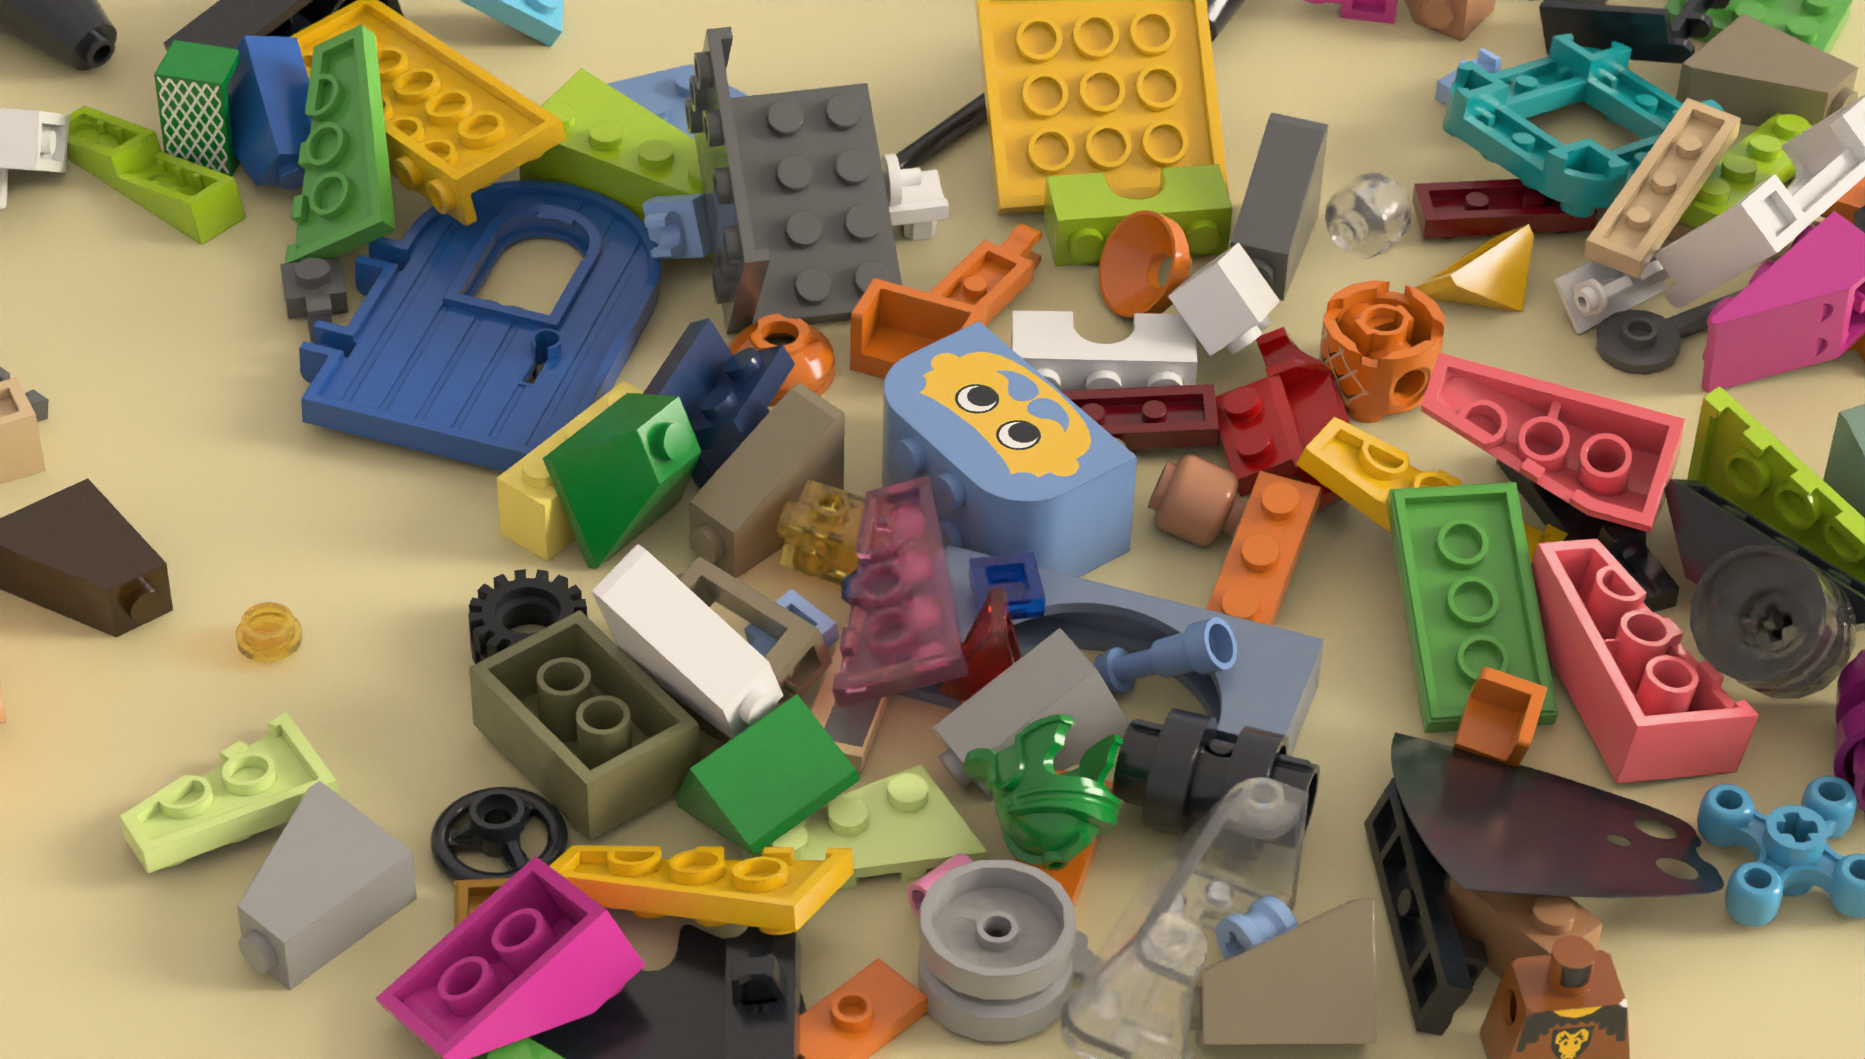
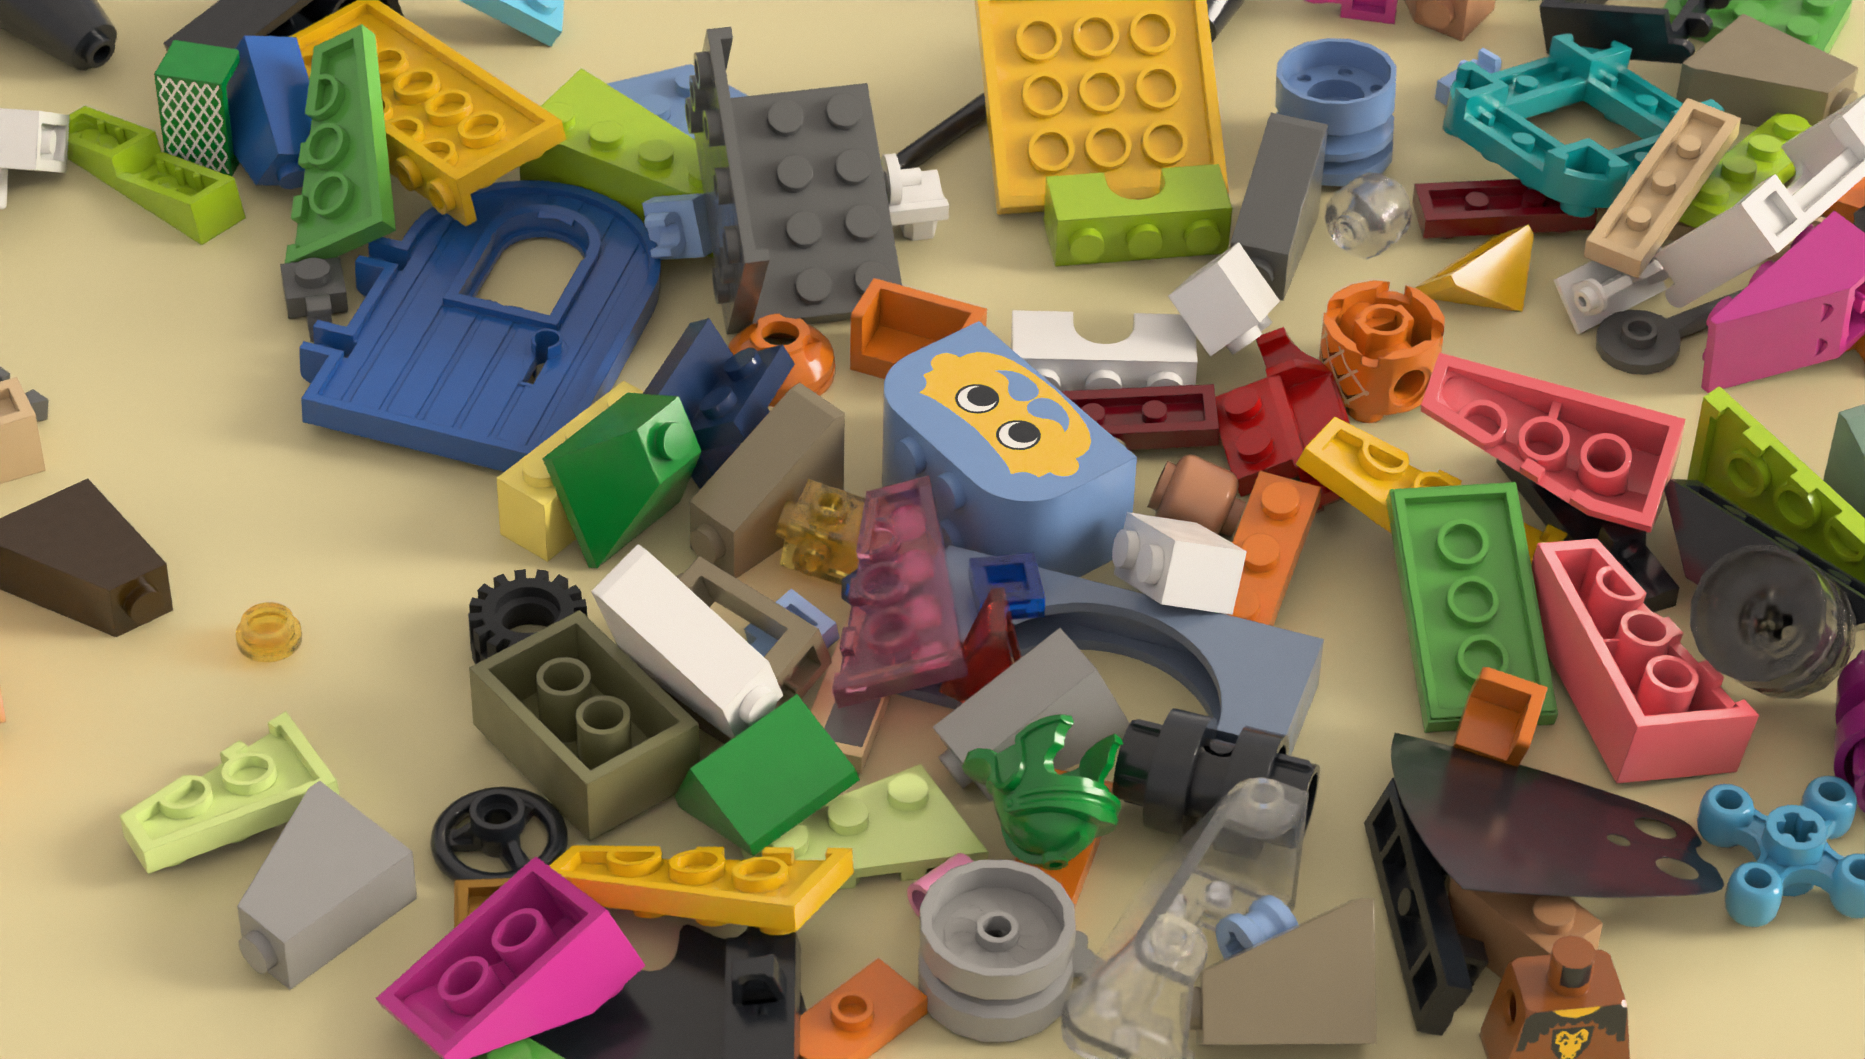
(994, 273): orange plate -> none
(1133, 260): orange piece -> none
(1178, 563): none -> white brick
(1203, 648): medium blue piece -> none
(1352, 92): none -> medium blue wheel

